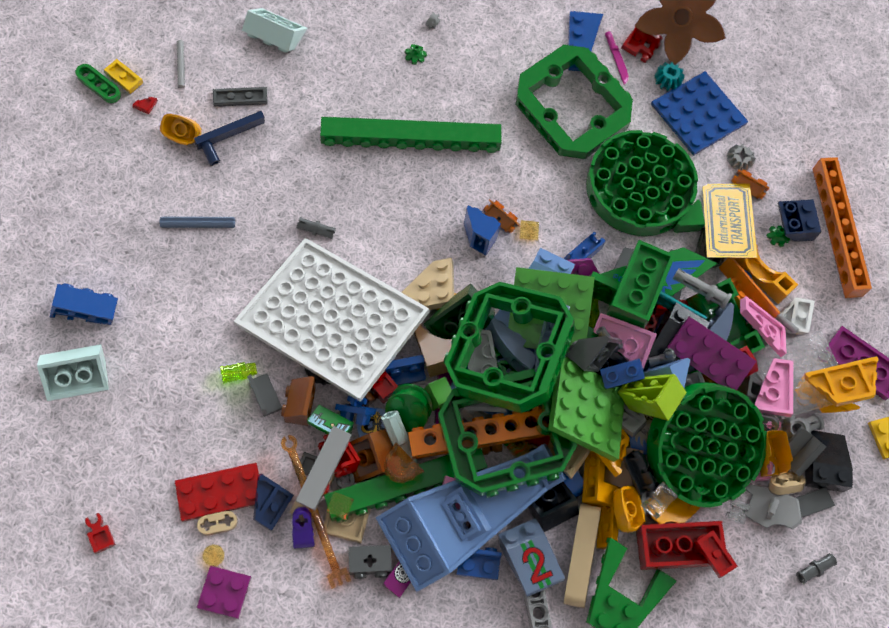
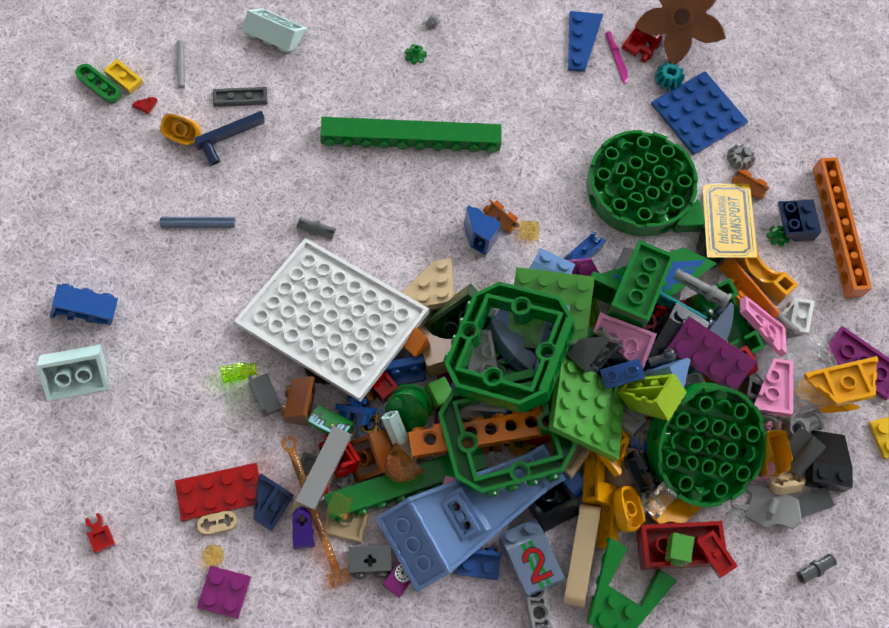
(416, 343): none -> orange slope
(594, 71): green panel -> none
(679, 549): none -> bright green brick

